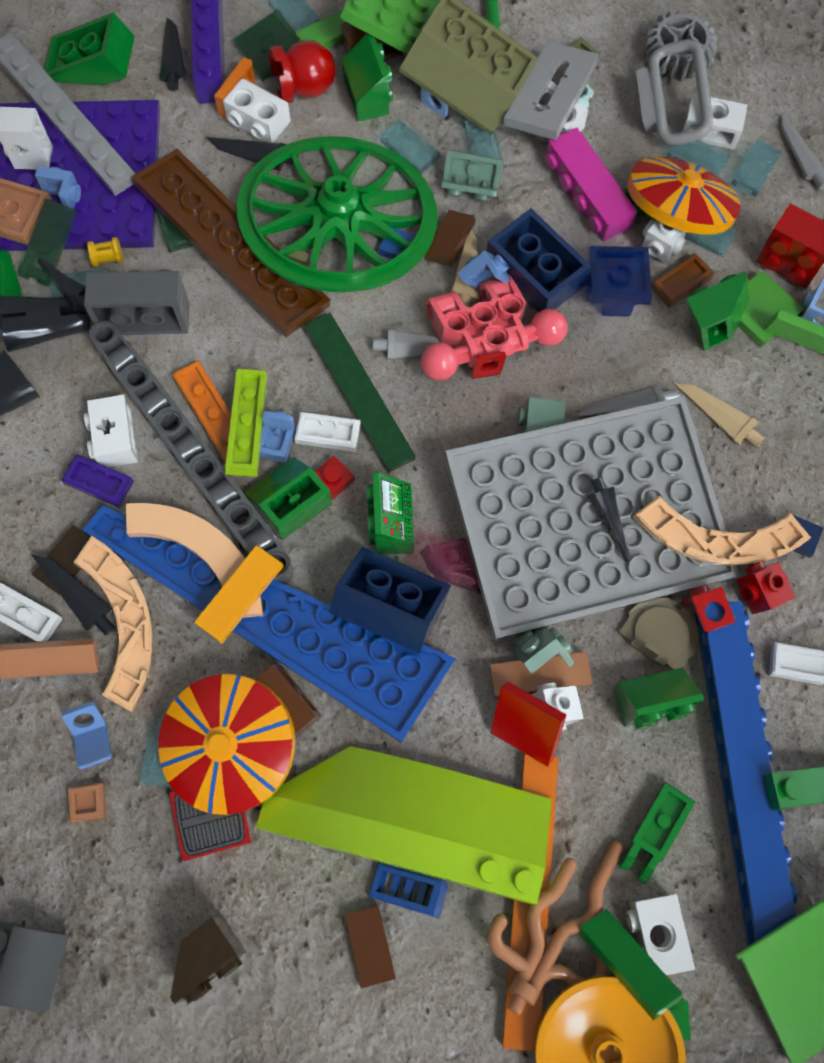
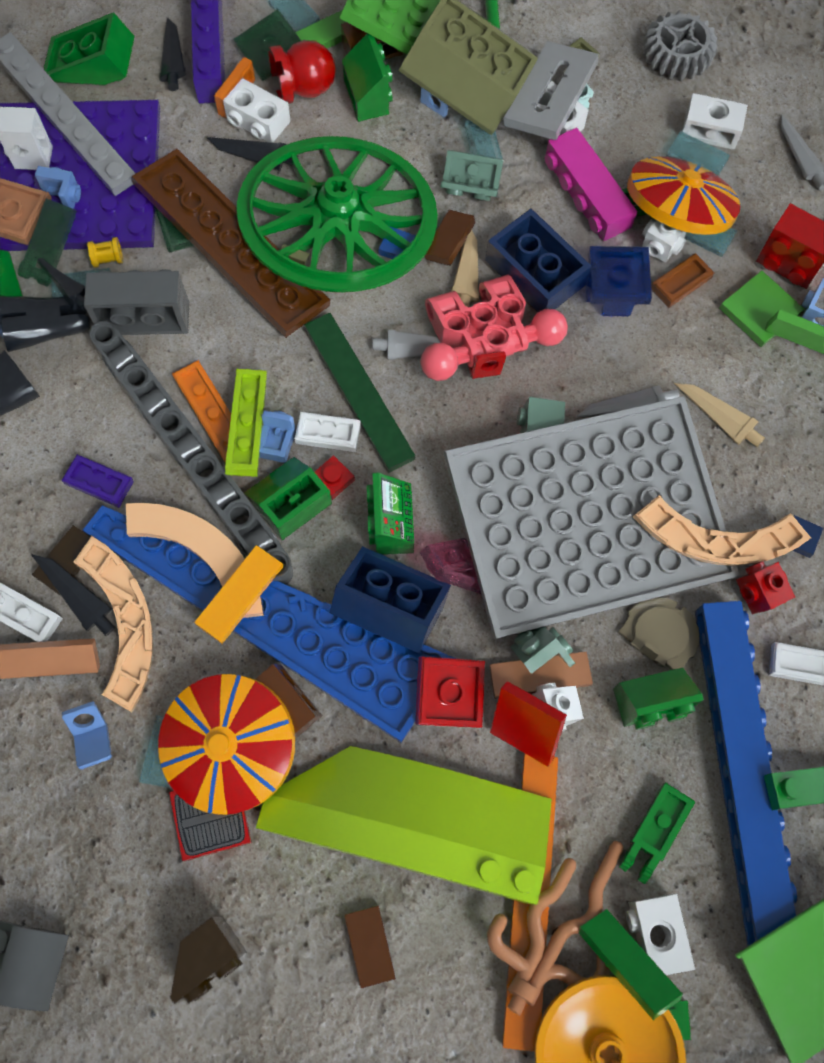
(87, 803): nougat tile -> none
(119, 444): white brick -> none
(410, 146): clear light blue tile -> none
(436, 900): blue slope -> none
(450, 692): none -> red tile
(483, 267): medium blue bracket -> none
(606, 505): black piece -> none
(652, 94): light grey bar -> none
(701, 598): red bracket -> none
(718, 310): green slope -> none
(756, 168): clear light blue tile -> none

